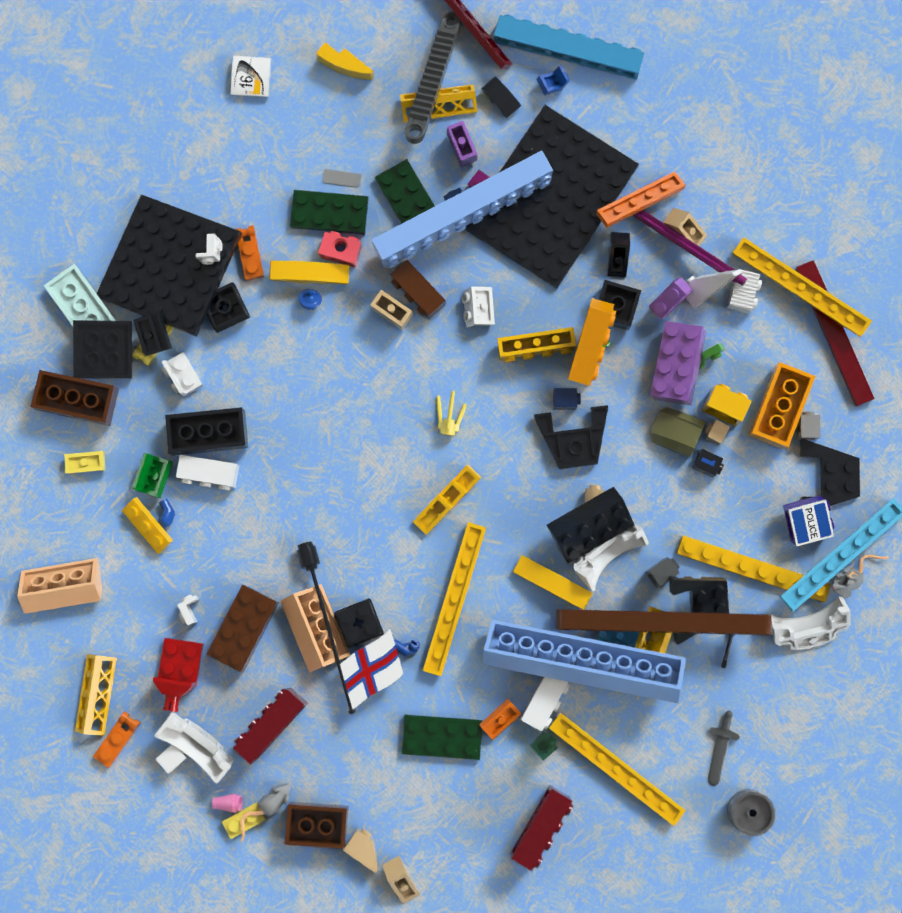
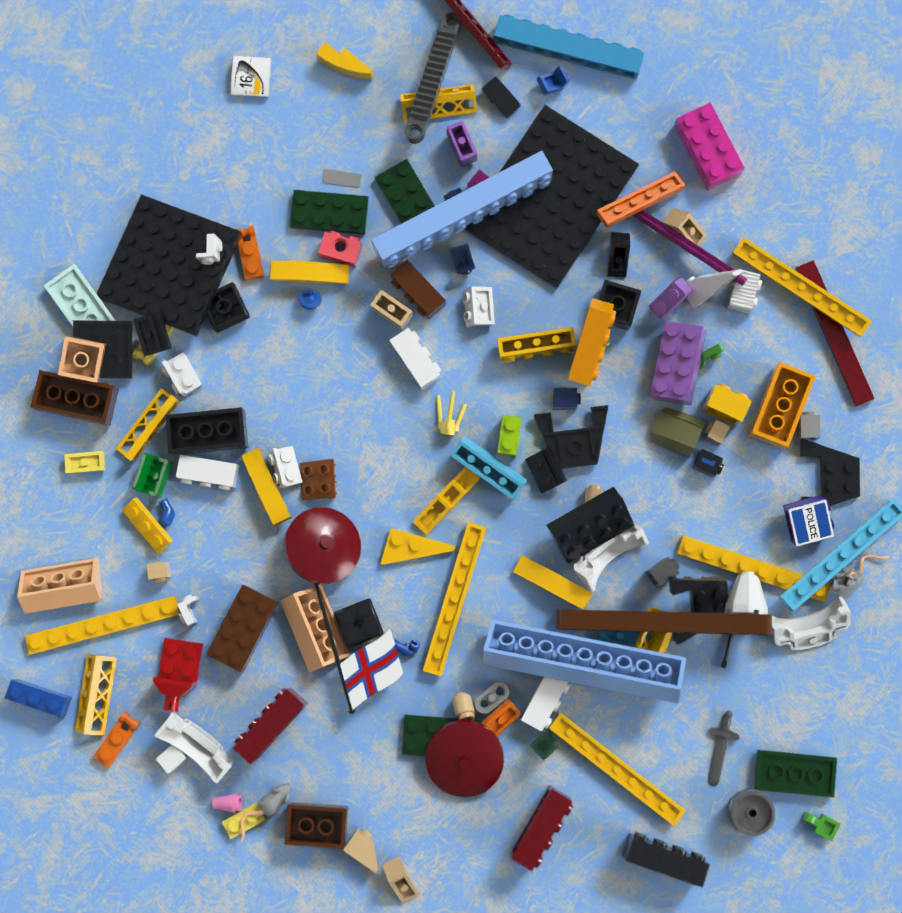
(38, 697): none -> blue brick
(81, 359): none -> light nougat brick
(102, 625): none -> yellow plate
(151, 428): none -> yellow fence
(158, 571): none -> tan plate
(266, 487): none -> yellow slope
(285, 467): none -> white bracket
(318, 480): none -> dark orange hinge
(322, 545): none -> dark red dish
(407, 546): none -> yellow wing
(415, 358): none -> white brick
(462, 259): none -> dark blue bracket
(463, 706): none -> tan brick
(464, 758): none -> dark red dish
(488, 467): none -> medium azure brick
(491, 697): none -> light grey plate
(509, 436): none -> lime brick
(546, 470): none -> black plate
(666, 860): none -> black brick
(709, 146): none -> dark pink brick
(746, 596): none -> white cone
(795, 773): none -> dark green plate
(823, 825): none -> bright green plate

